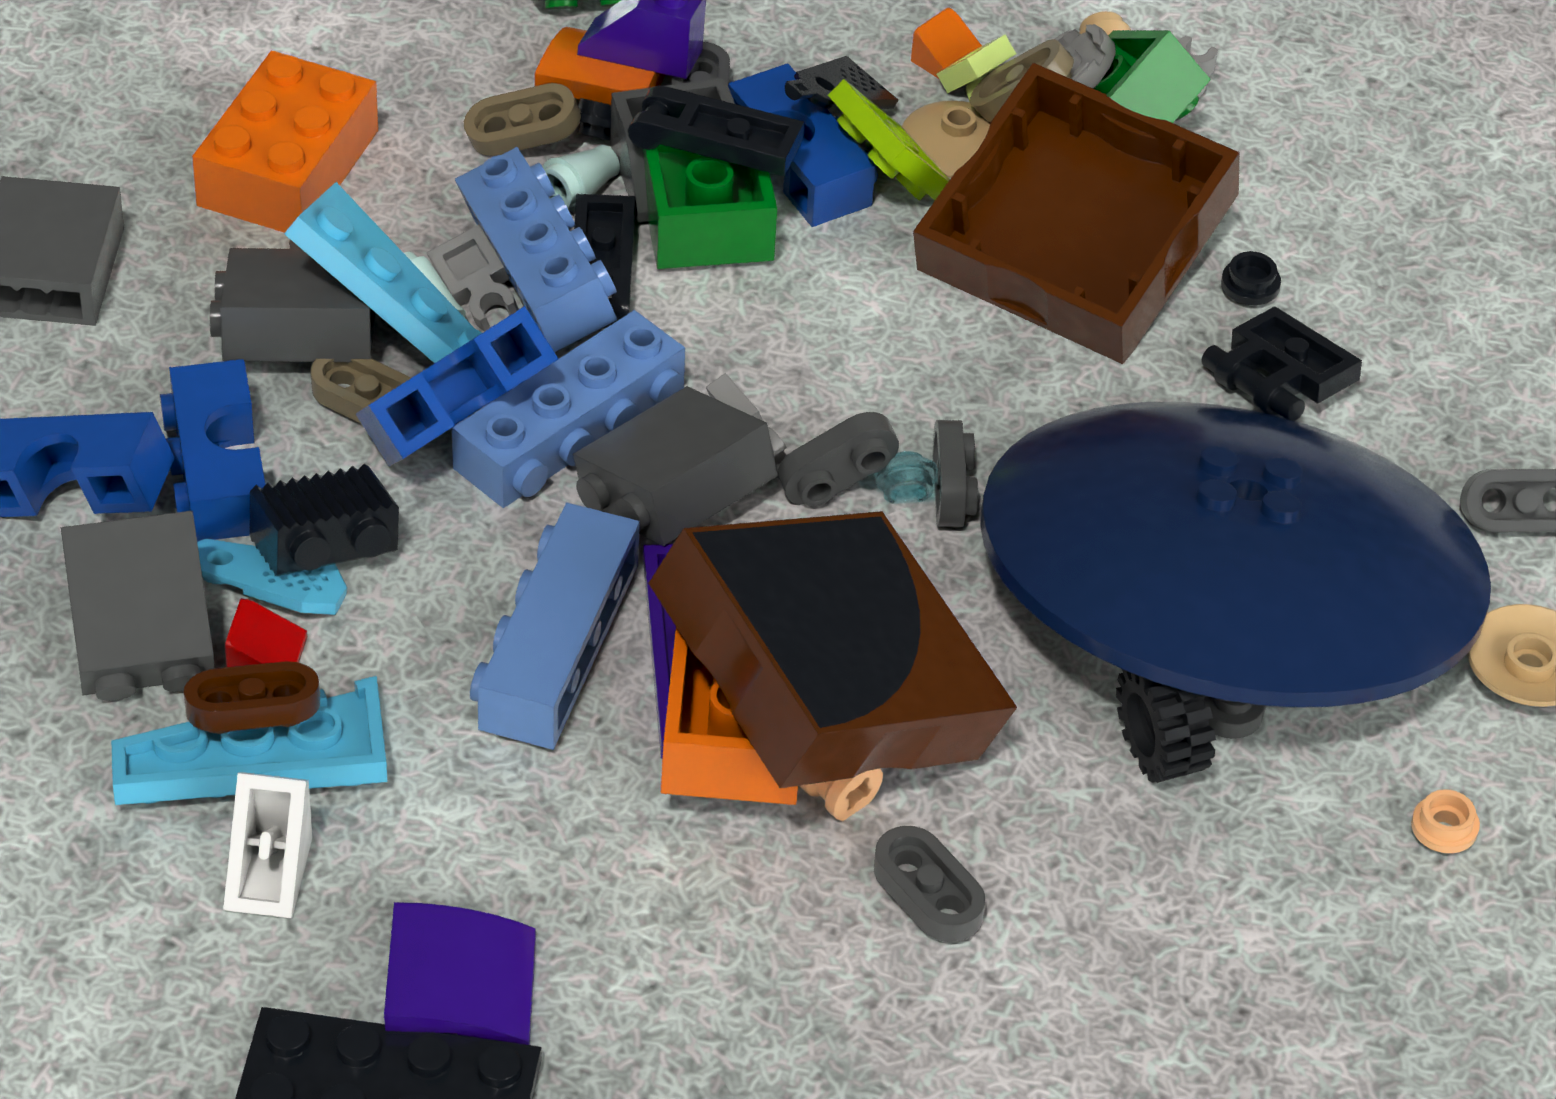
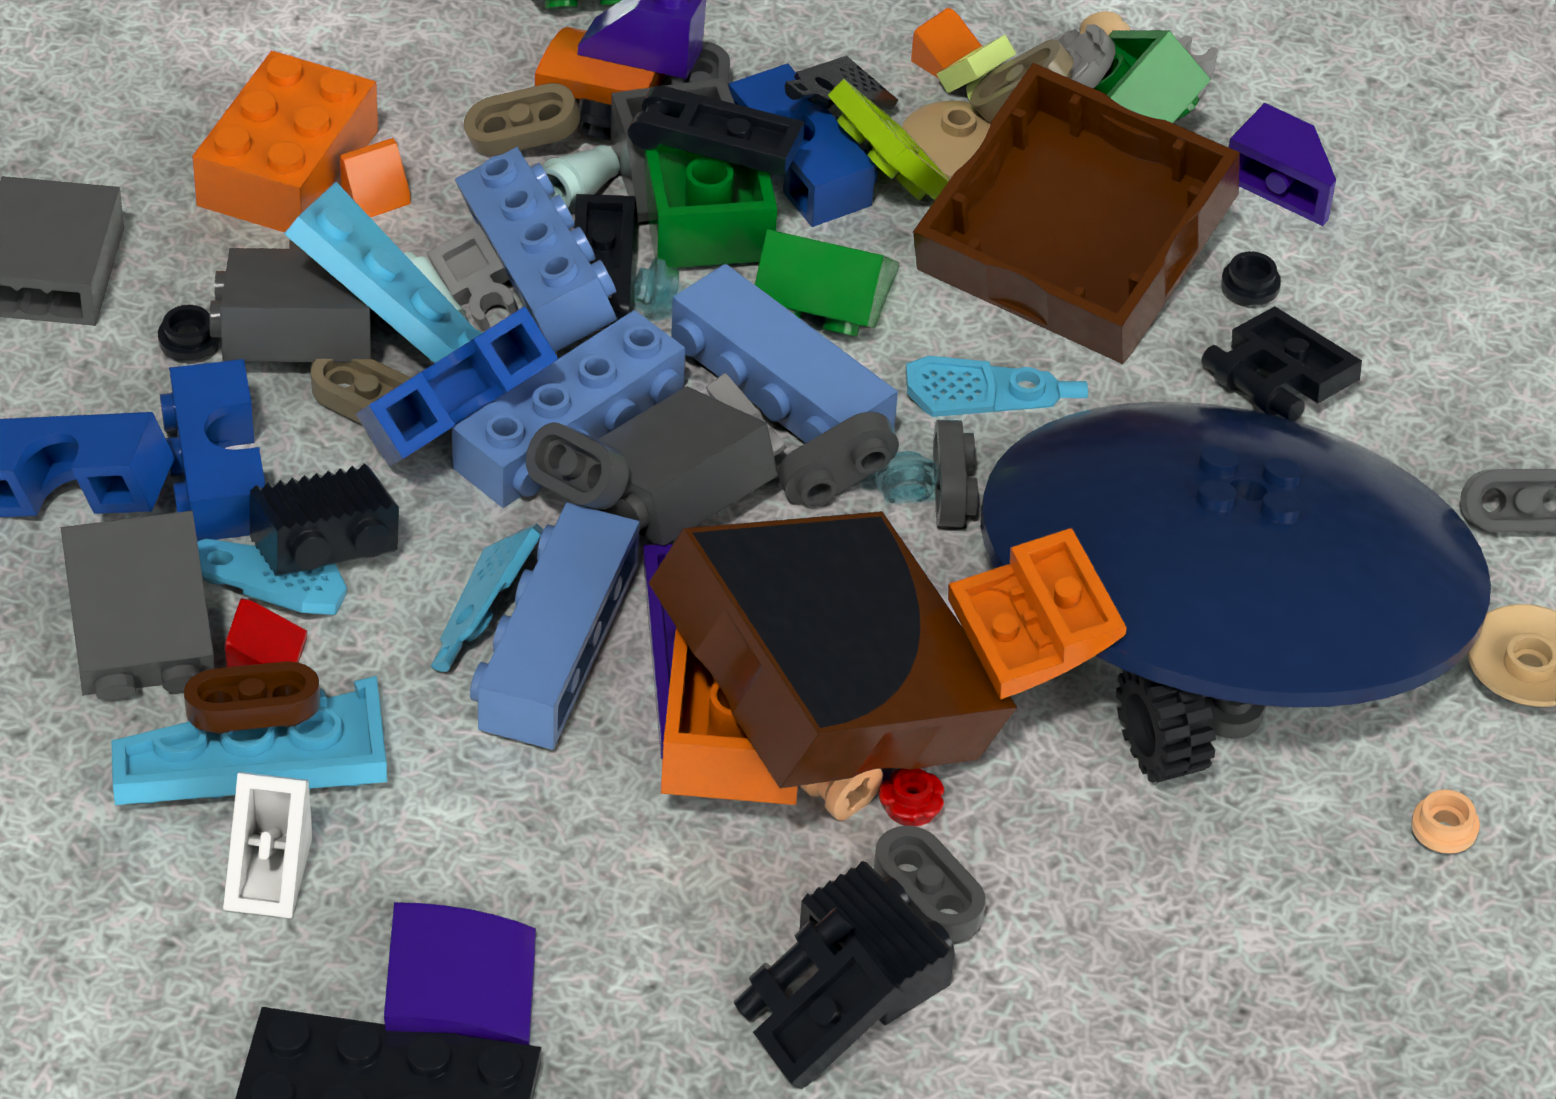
(186, 333): none -> black plate
(375, 177): none -> orange slope
(492, 573): none -> medium azure piece
(577, 466): none -> dark grey plate
(656, 288): none -> clear light blue plate
(774, 356): none -> medium blue brick
(825, 280): none -> green slope
(829, 1009): none -> black plate
(911, 808): none -> red plate
(911, 950): none -> black brick
(995, 386): none -> medium azure piece
(1036, 613): none -> orange slope
(1285, 163): none -> dark purple slope

